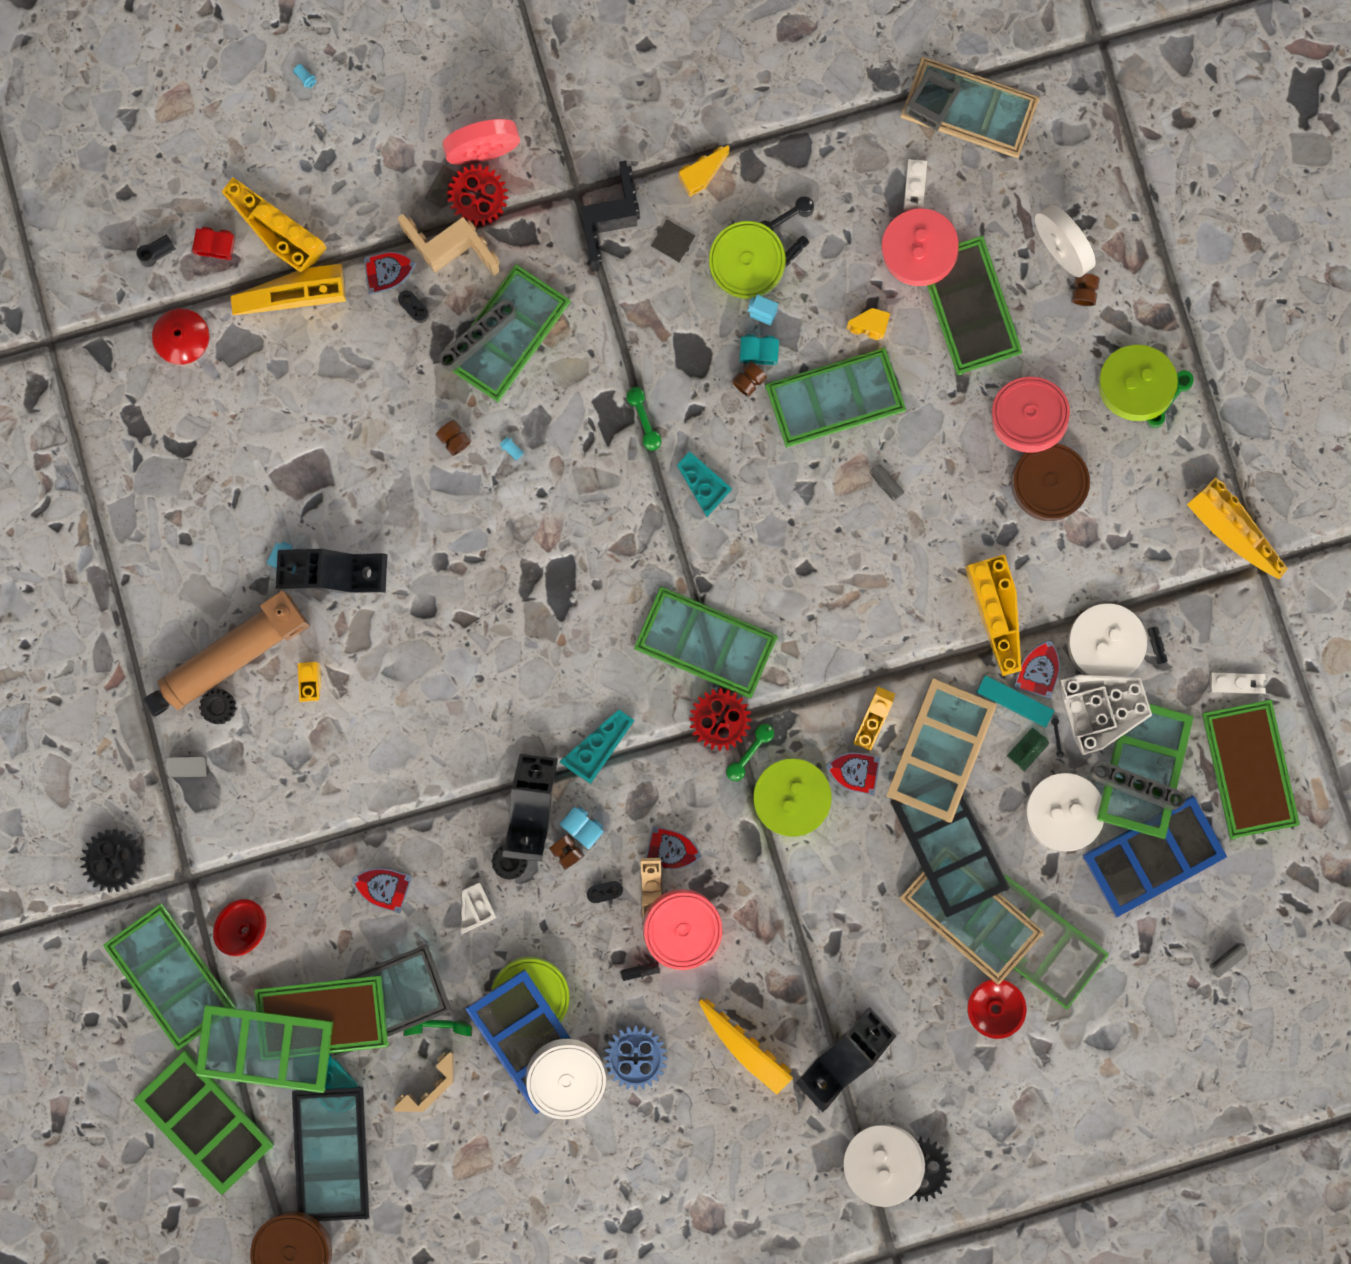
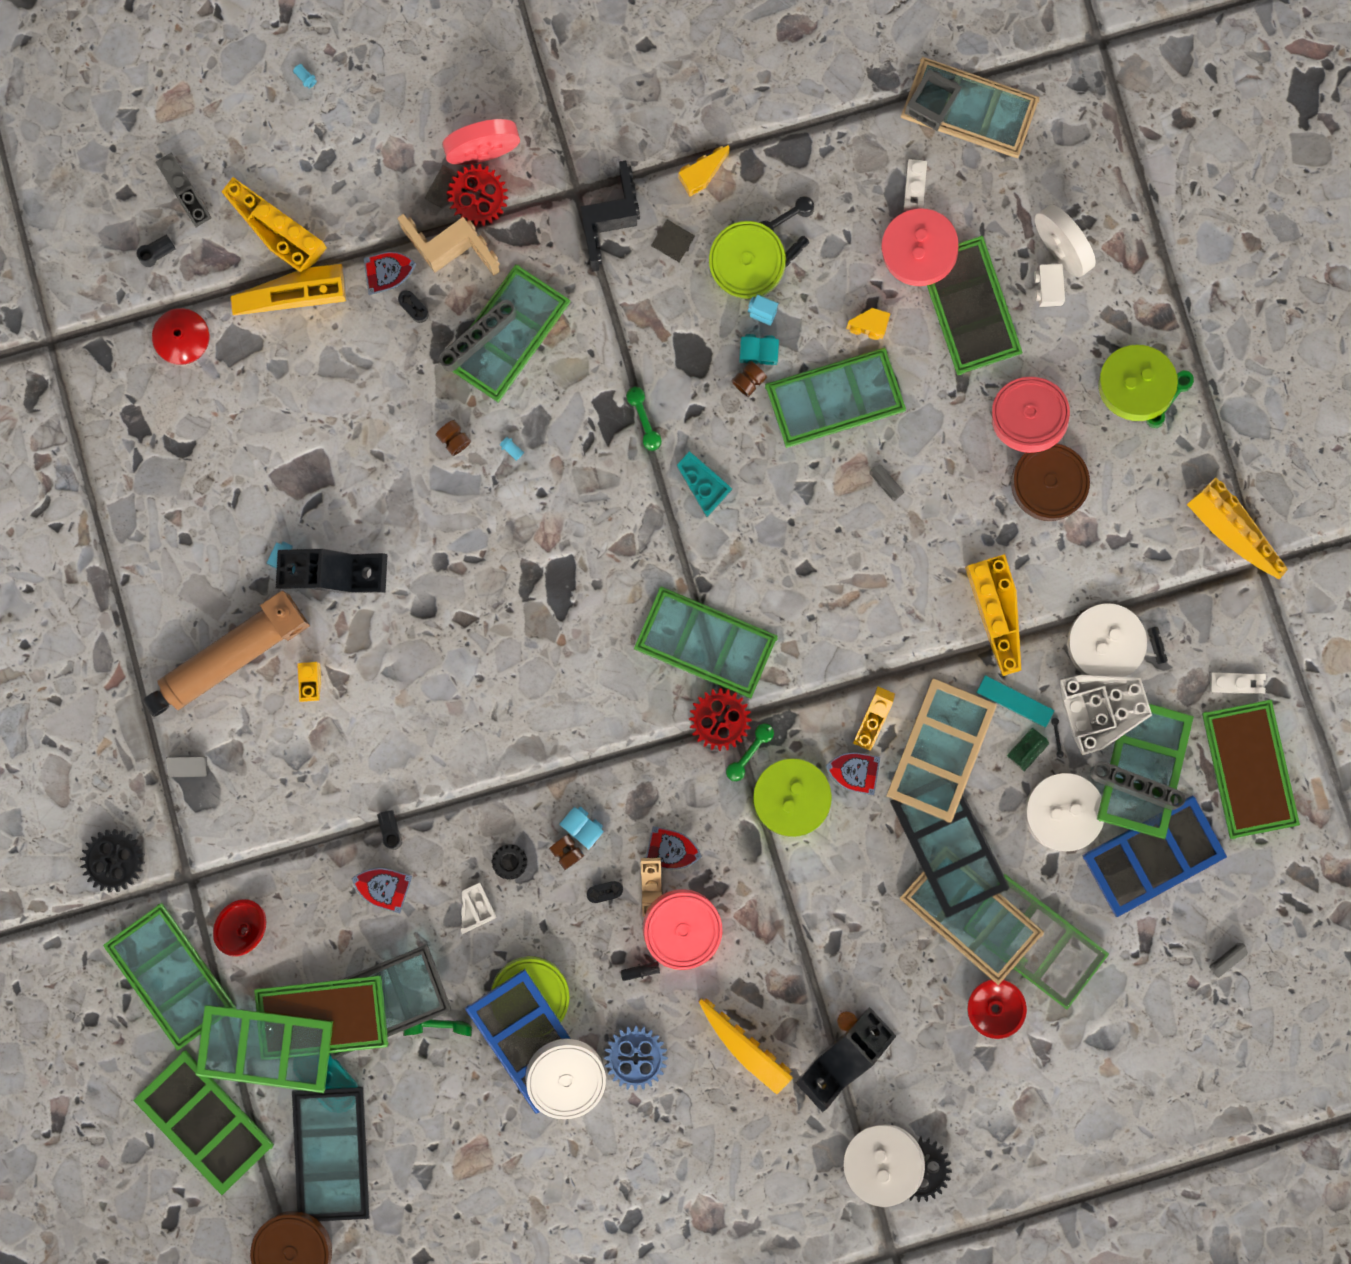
(183, 190): none -> dark grey slope
(206, 706): black tyre -> none
(213, 243): red brick -> none
(389, 828): none -> black piece
(410, 1104): tan slope -> none
(530, 807): black bracket -> none
(593, 752): teal wing -> none
(846, 1020): none -> clear orange tile
(1039, 670): shield -> none
(1050, 285): none -> white brick
(1085, 290): reddish brown wheel -> none

